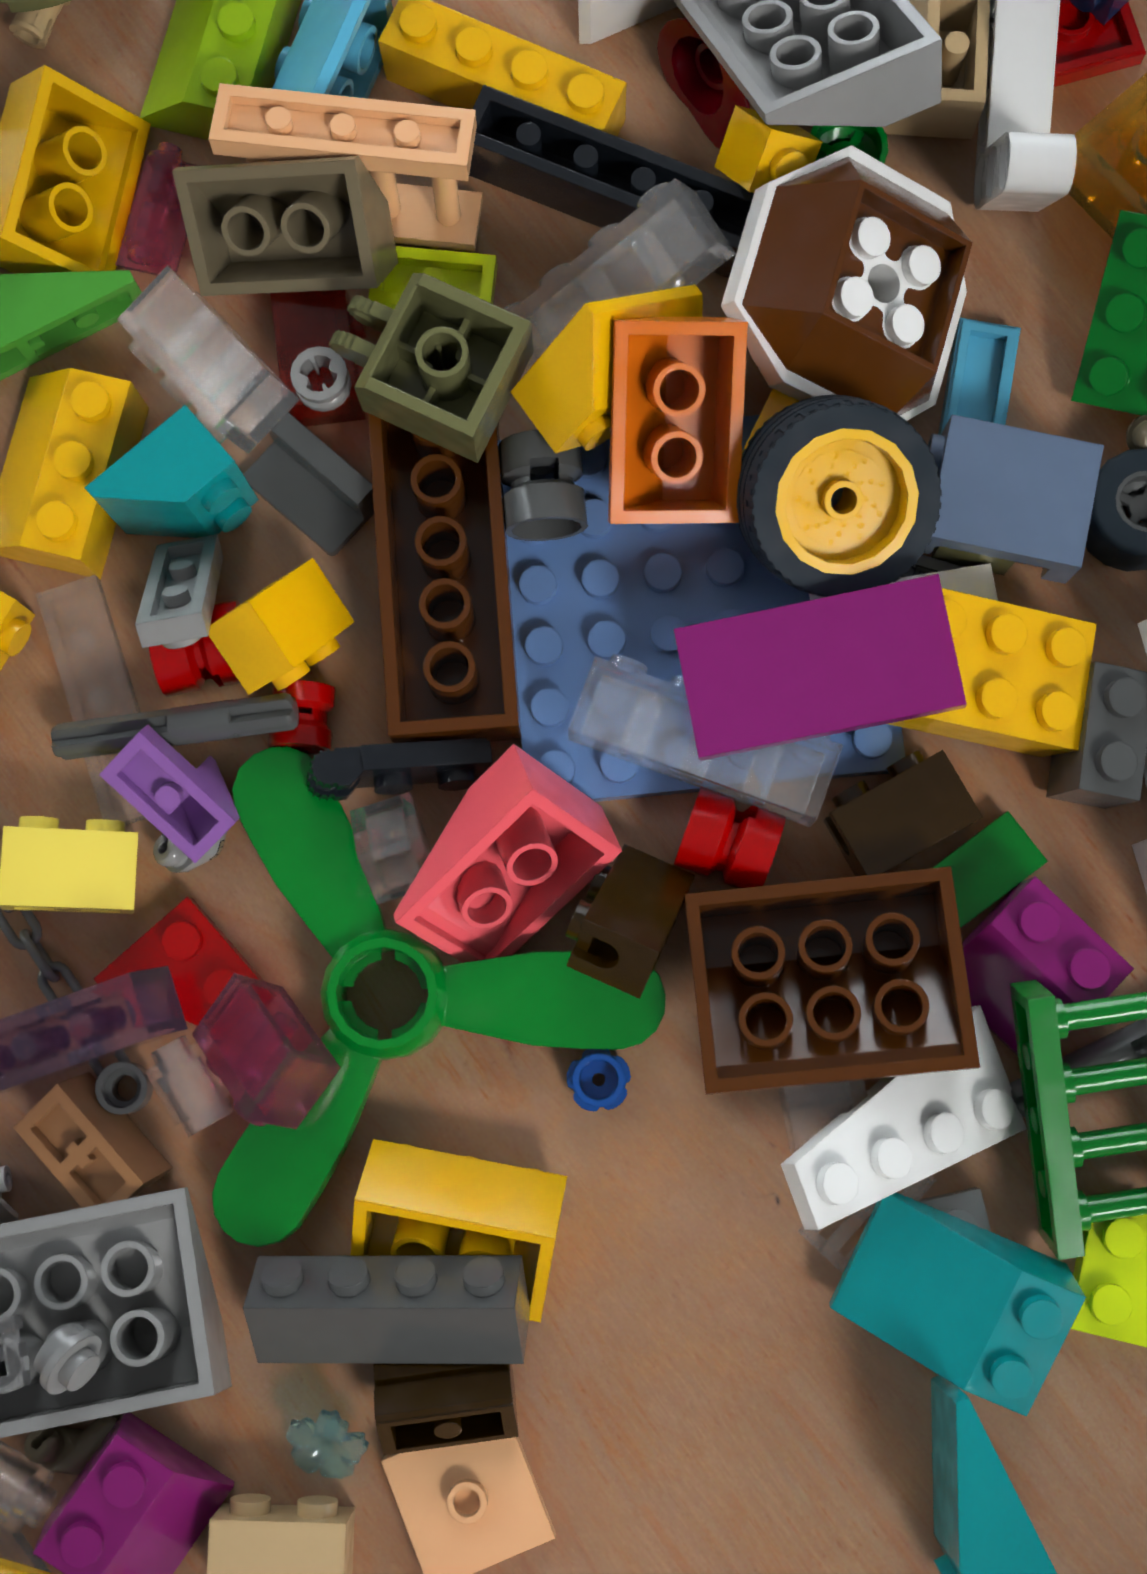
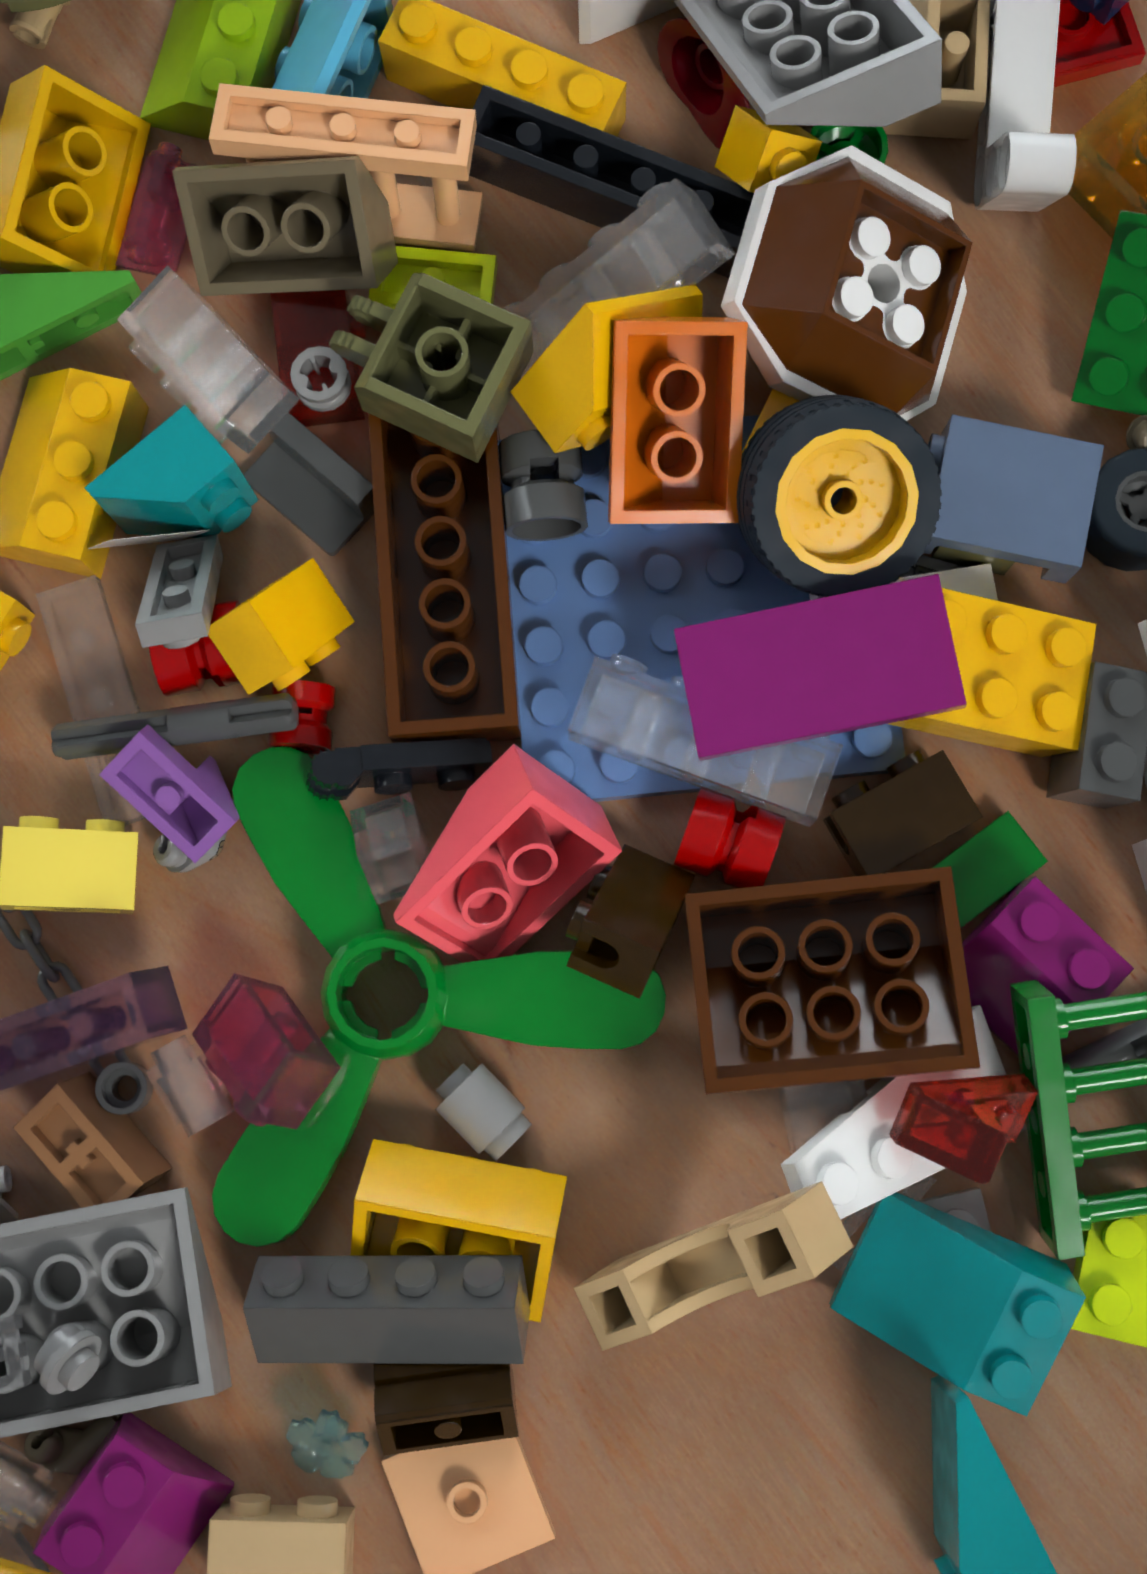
(148, 539): none -> white sticker
(196, 954): red wing -> none
(482, 1110): none -> light grey brick
(589, 1095): blue plate -> none
(753, 1249): none -> tan arch
(964, 1121): none -> clear red slope
(980, 371): medium azure tile -> none

